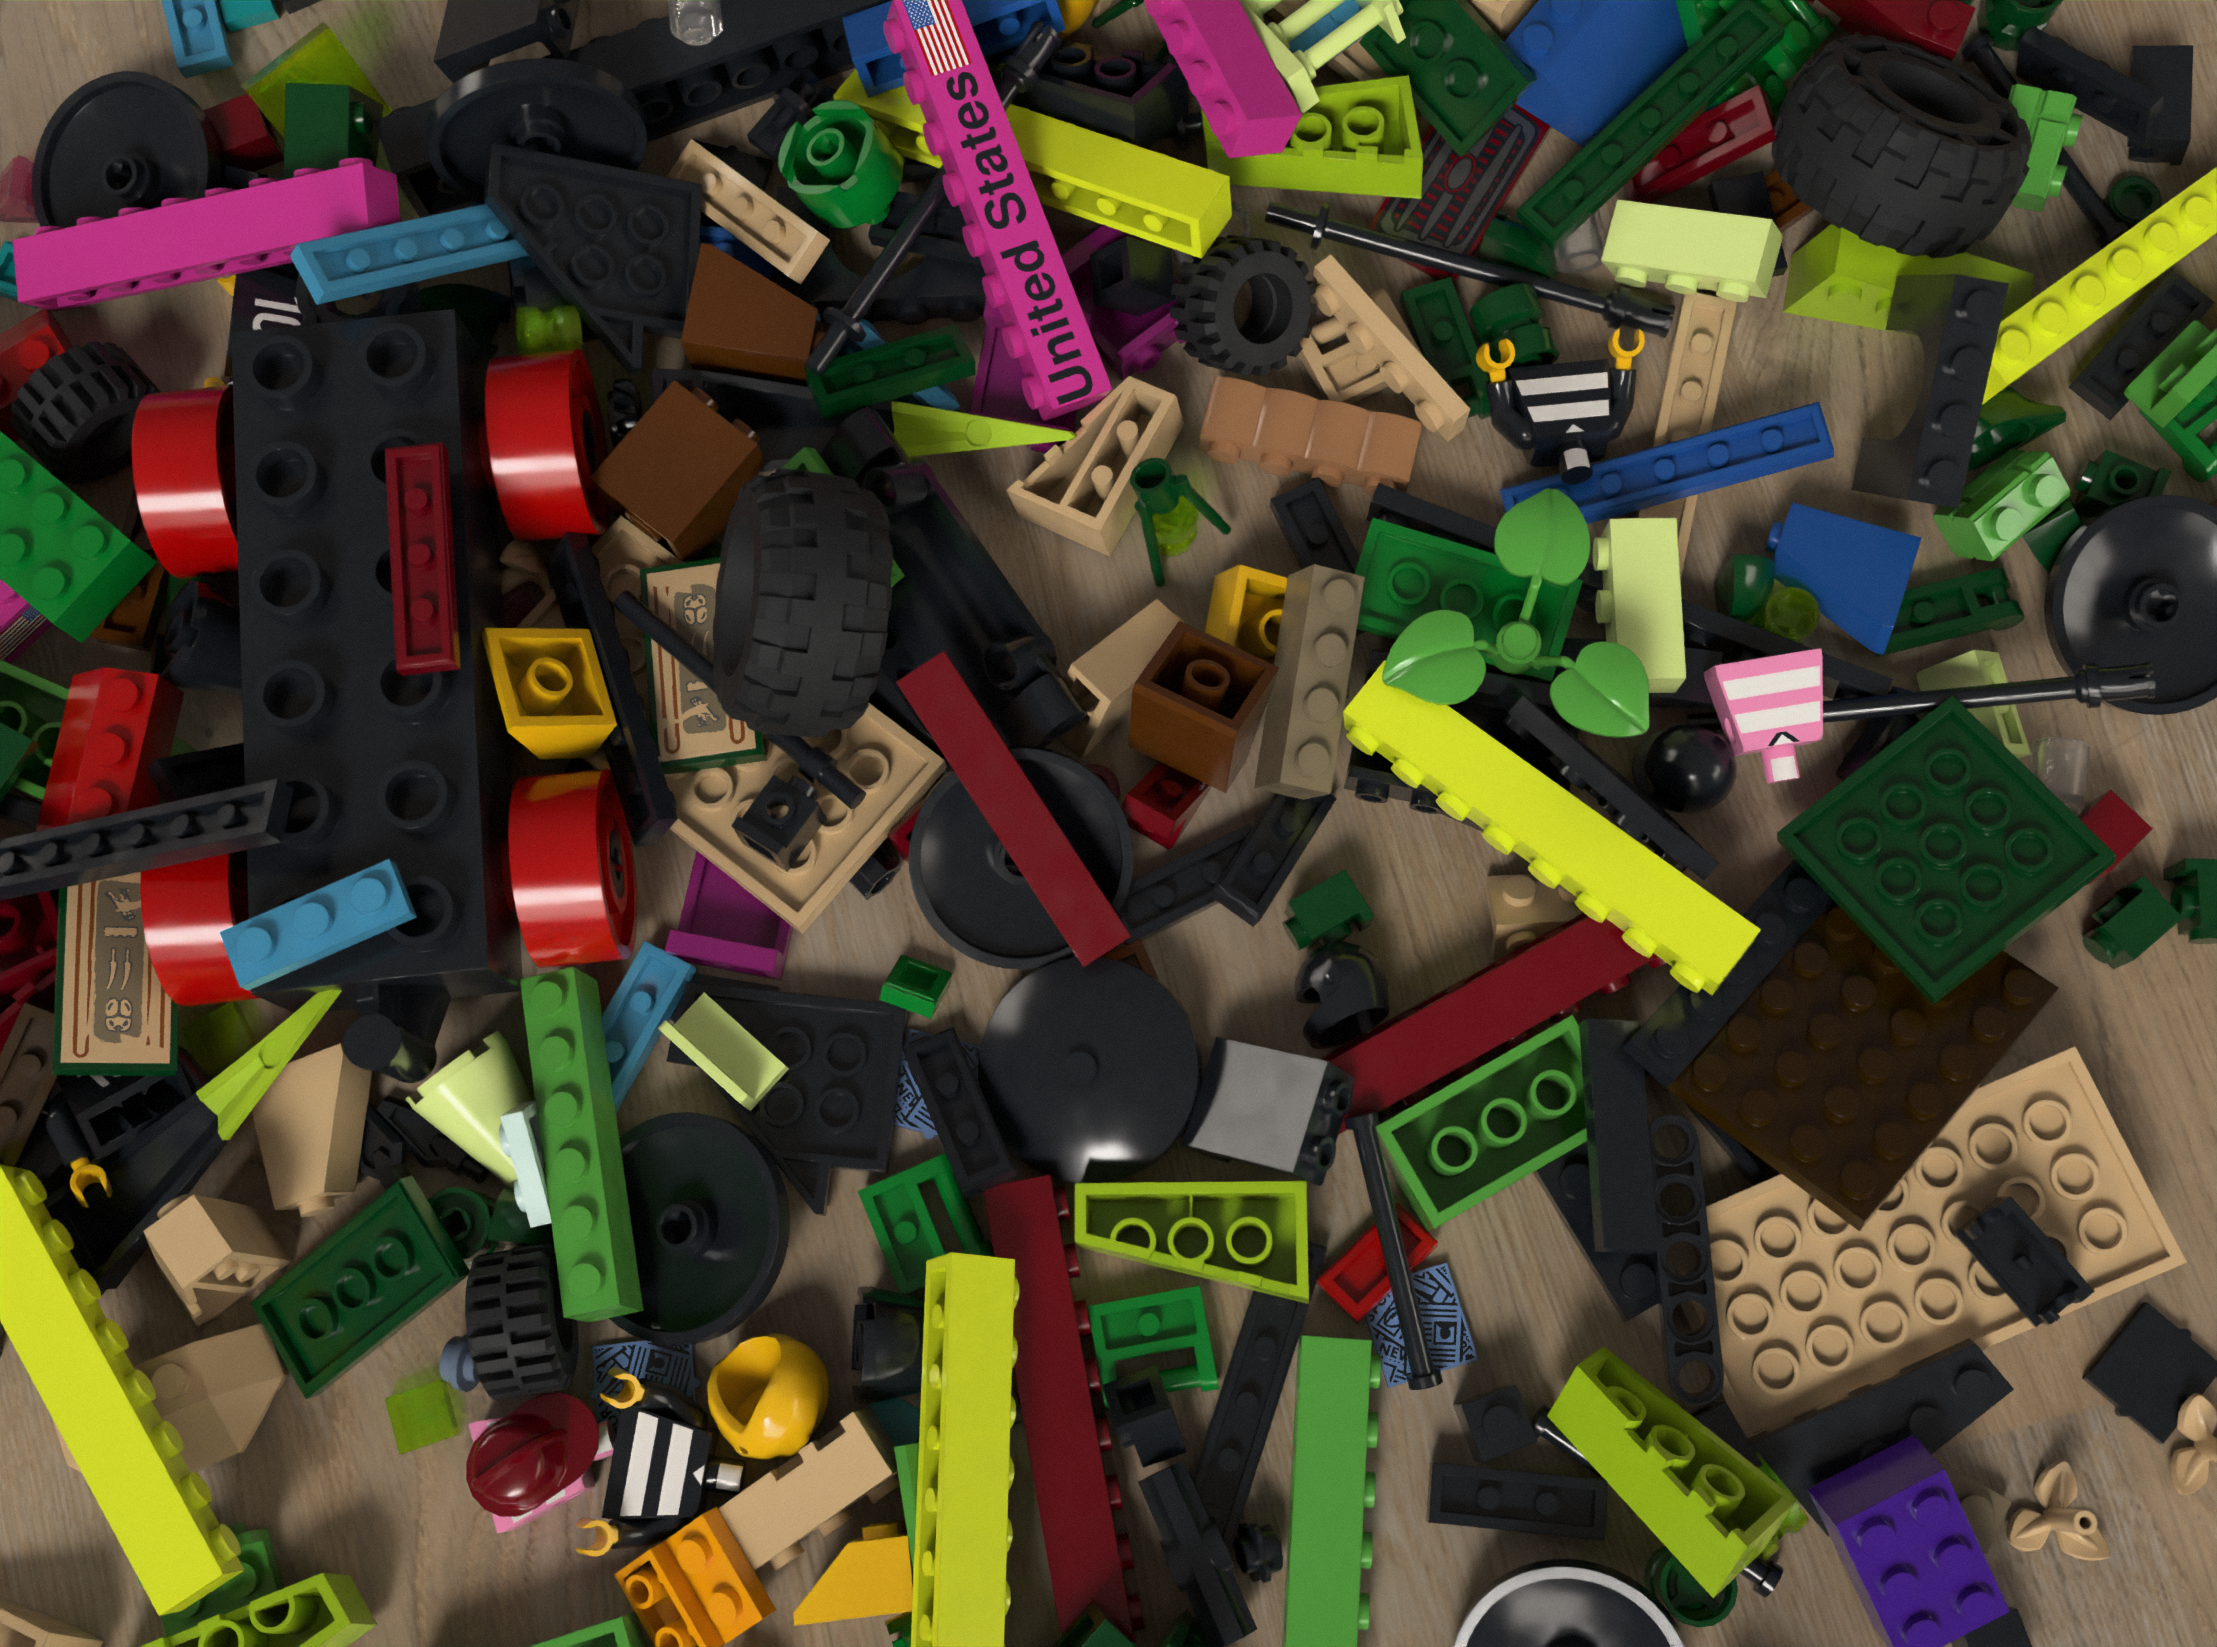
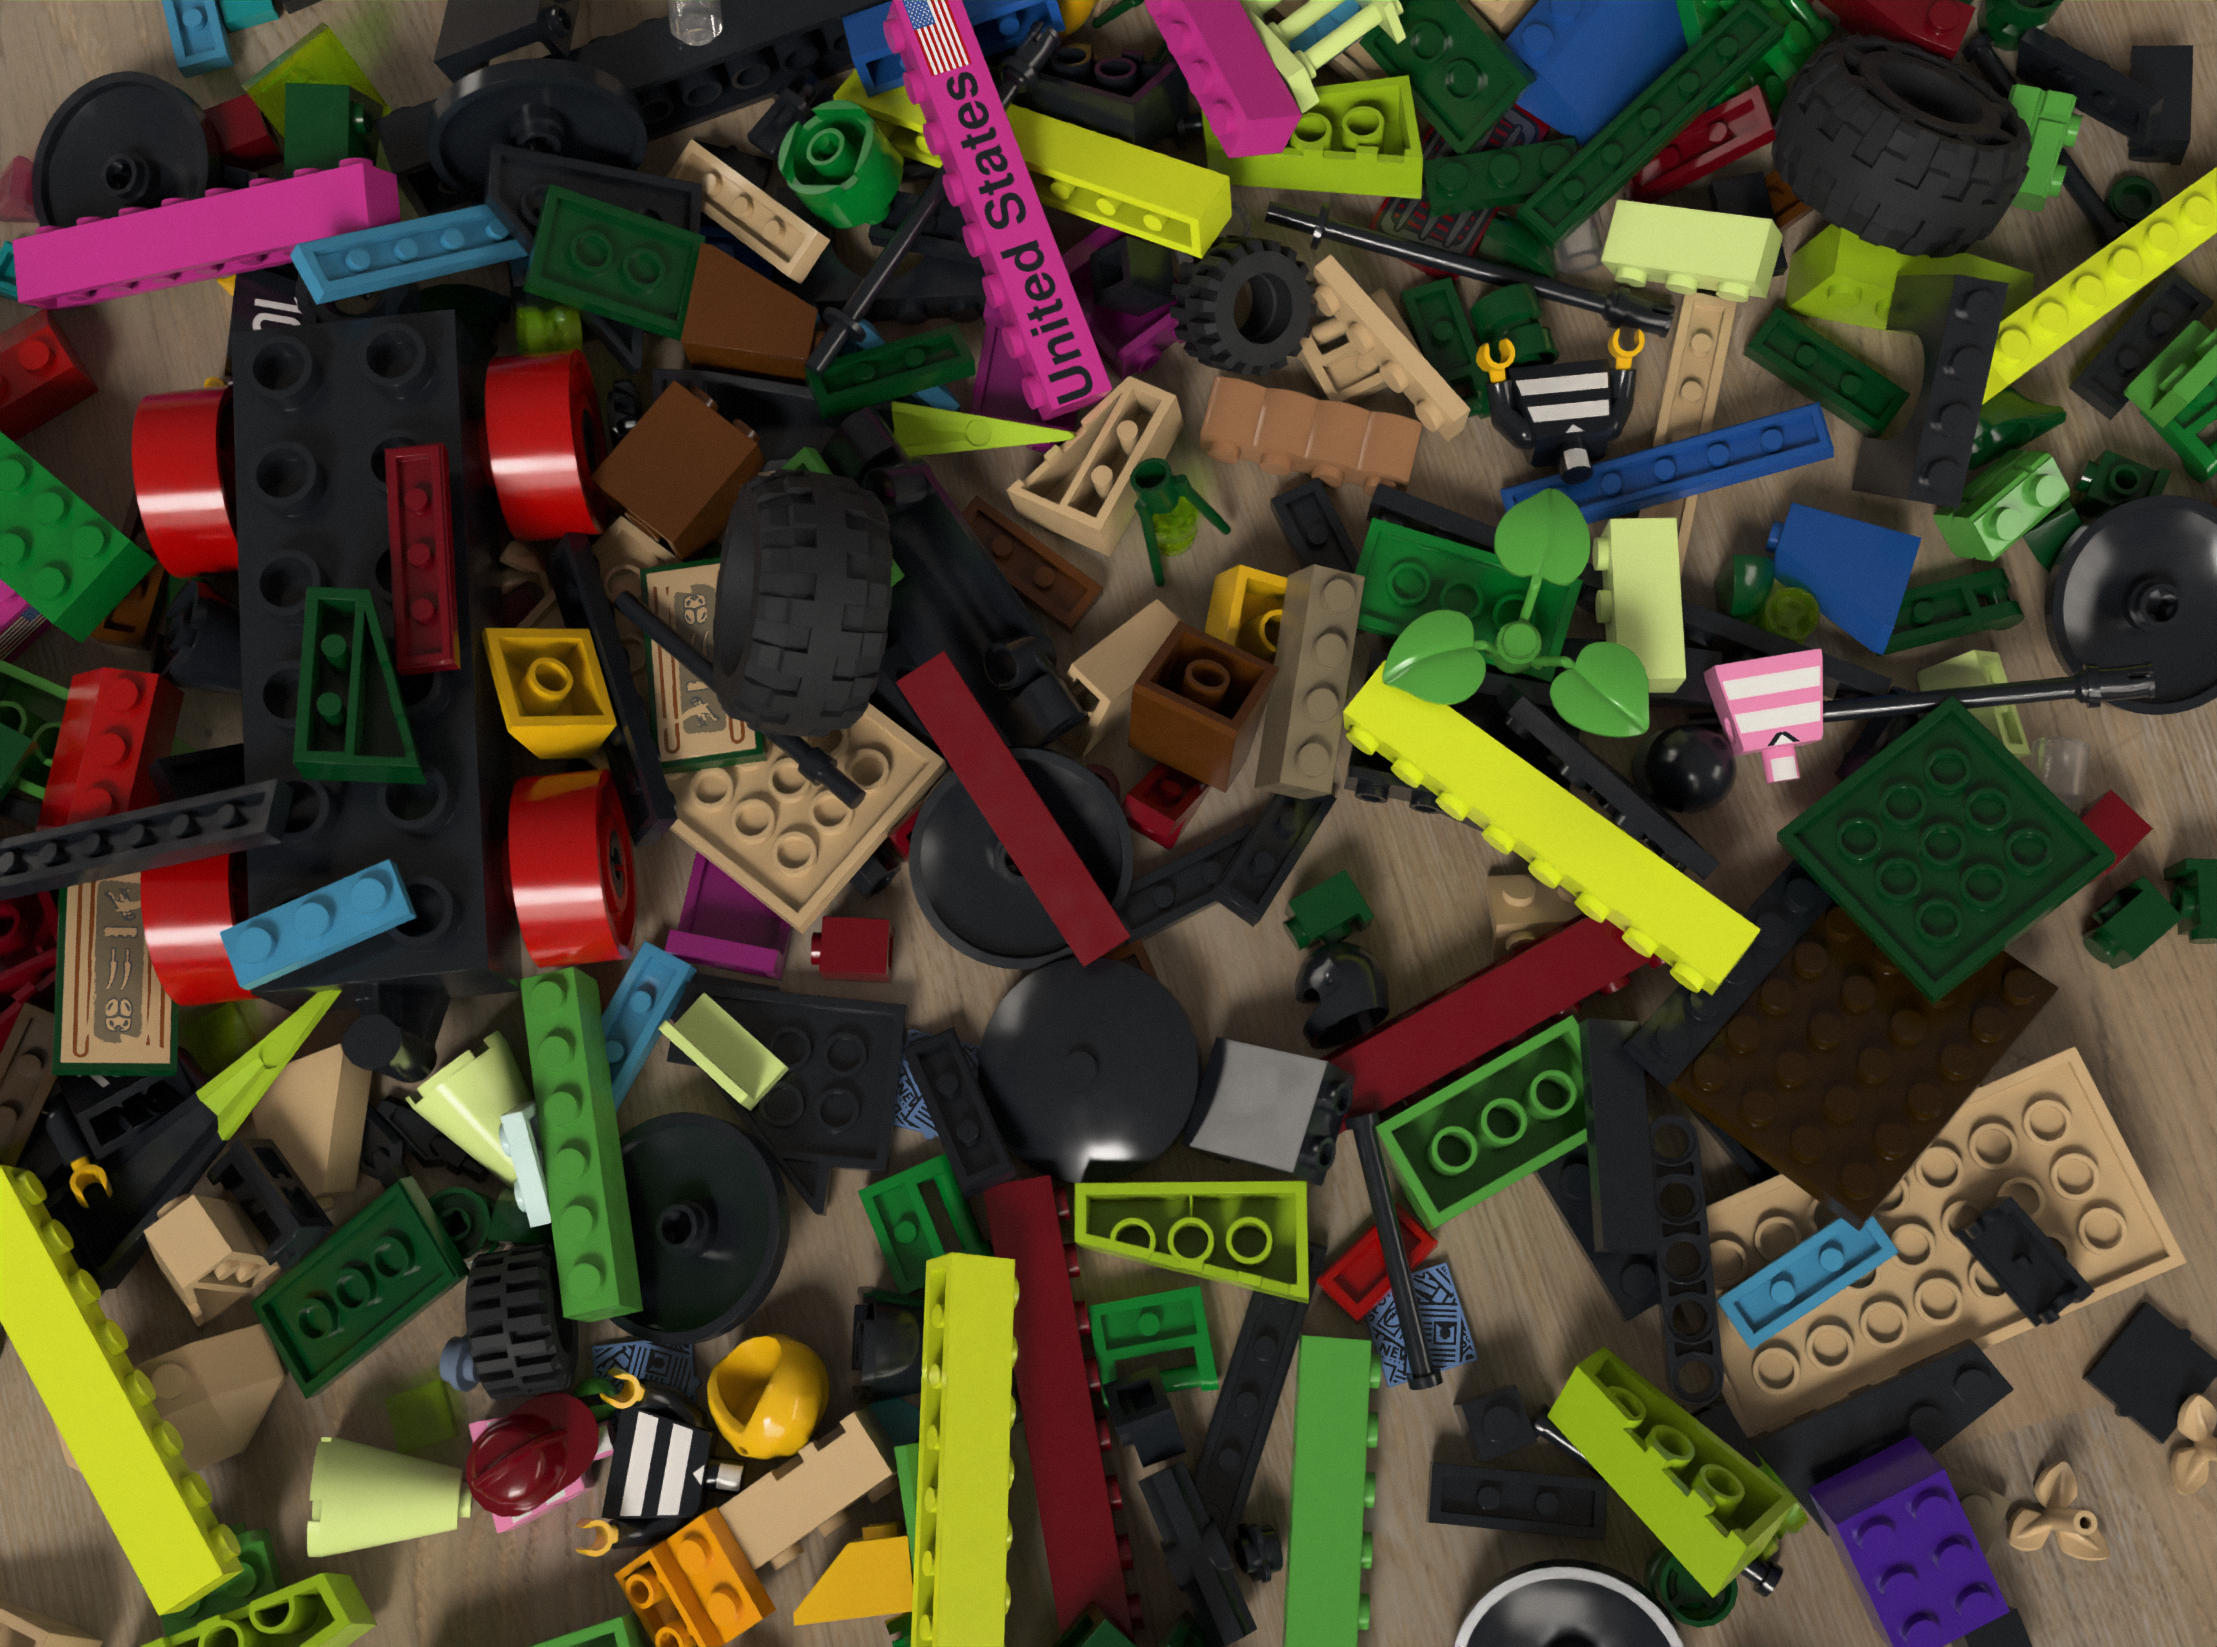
(82, 411): black tyre -> none
(272, 1199): none -> black hinge
(349, 695): none -> dark green wedge
(379, 1497): none -> yellowish green cone
(598, 1385): none -> bright green hinge
(612, 262): none -> dark green plate
(785, 837): black brick -> none
(854, 949): none -> dark red brick
(916, 986): green tile -> none
(1033, 568): none -> reddish brown plate
(1492, 176): none -> dark green plate
(1804, 1278): none -> dark azure plate
(1826, 374): none -> dark green plate

